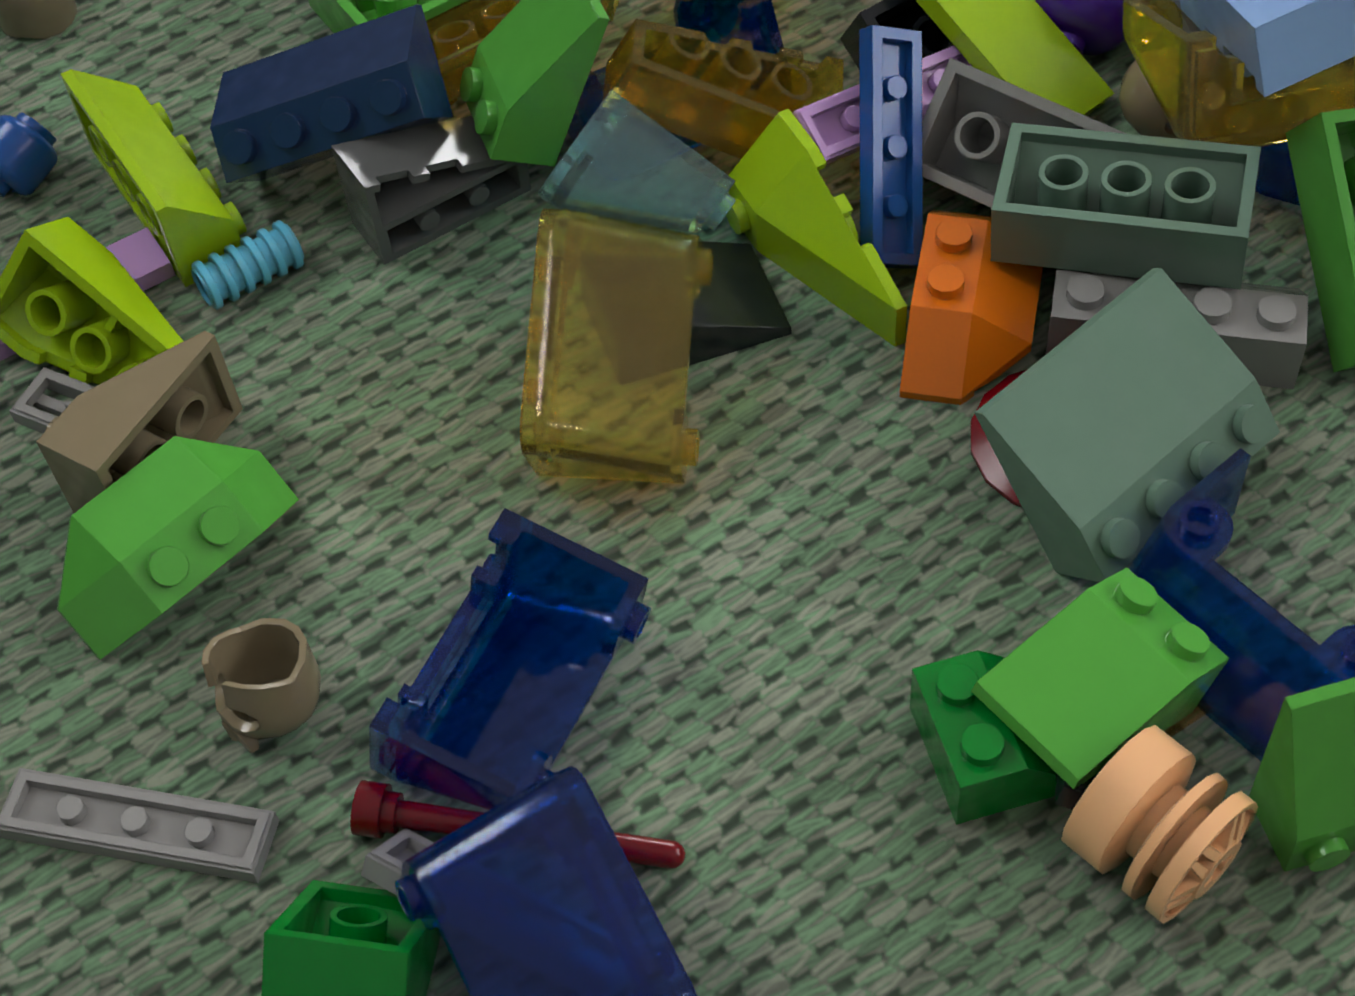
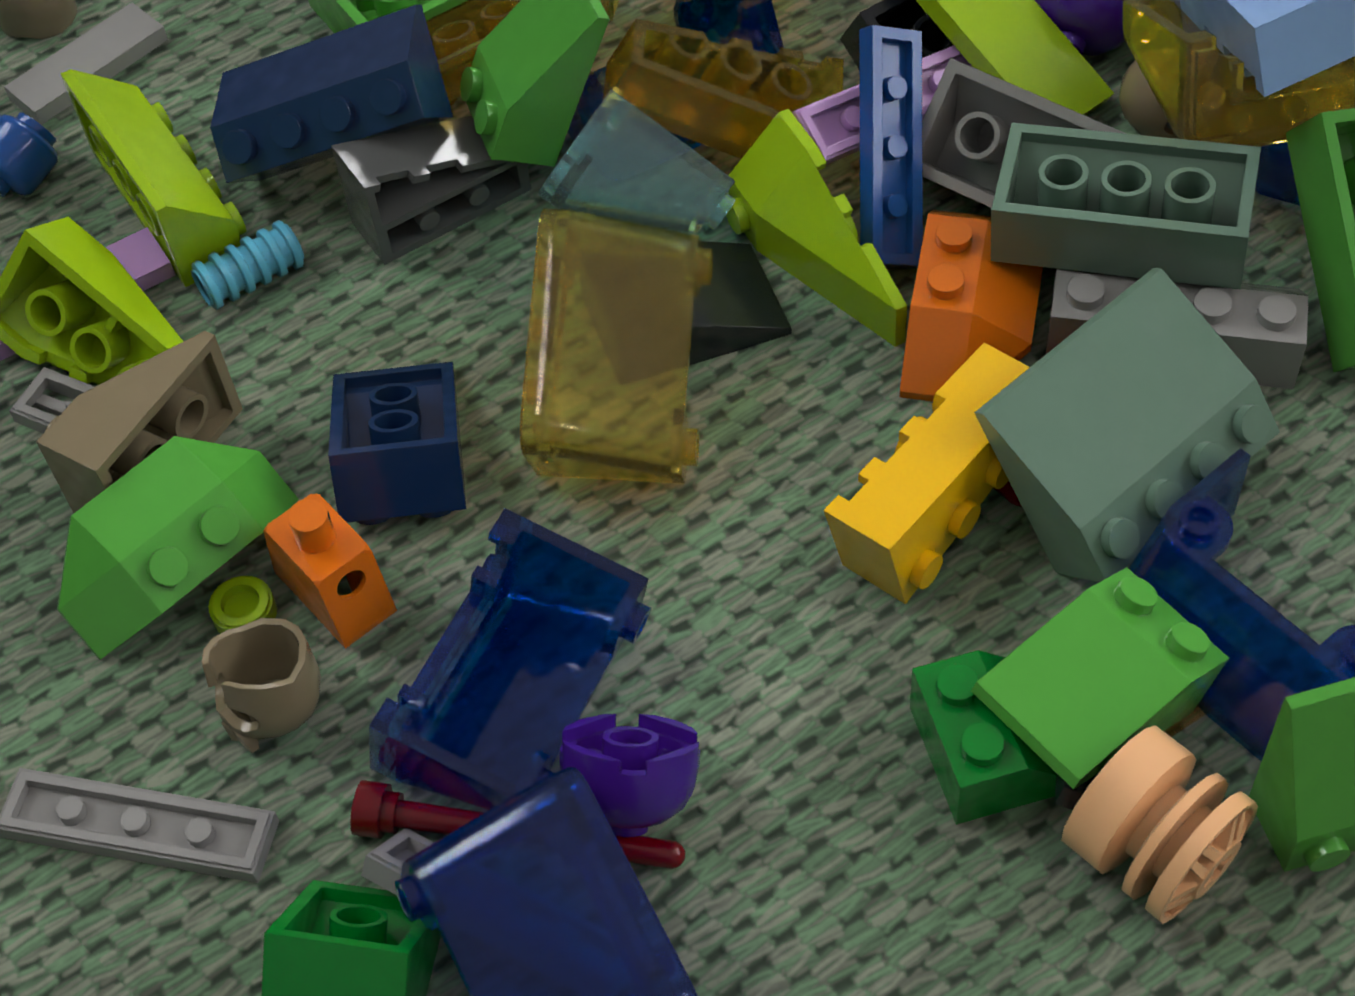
(100, 52): none -> light grey tile
(241, 602): none -> lime tile
(311, 555): none -> orange torso
(396, 443): none -> dark blue slope
(634, 771): none -> dark purple cylinder
(928, 487): none -> yellow wedge

